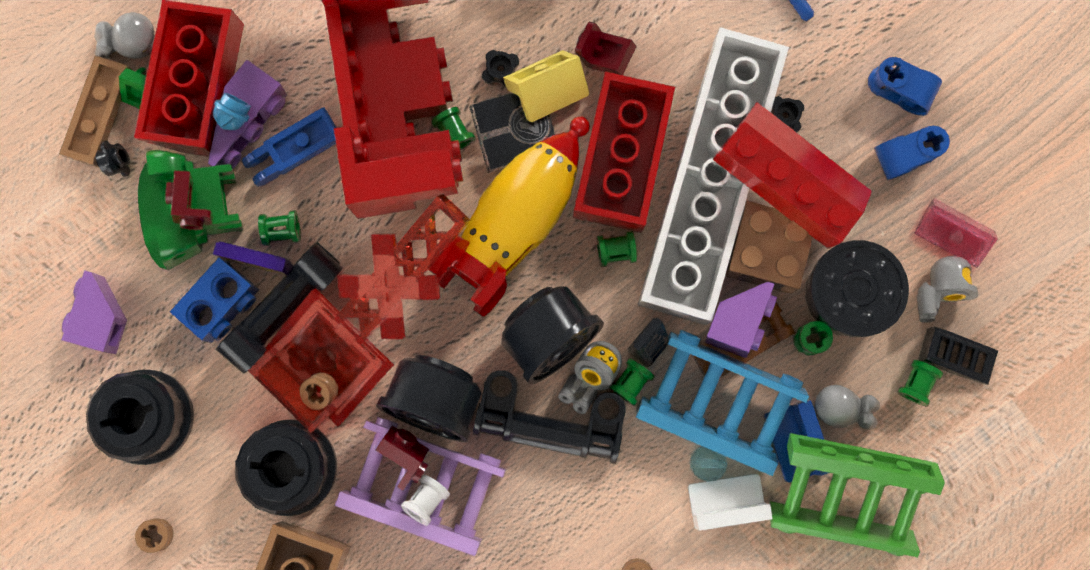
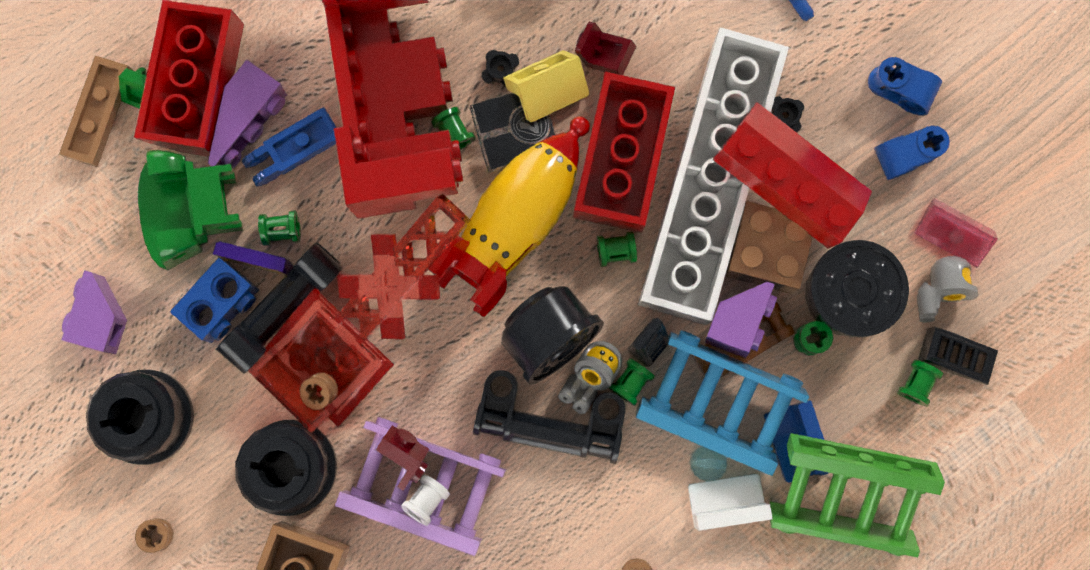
(113, 159): black plate -> none
(130, 36): light grey piece -> none
(180, 197): dark red bracket -> none
(231, 112): dark azure plate -> none
(432, 397): black wheel -> none
(842, 407): light grey piece -> none

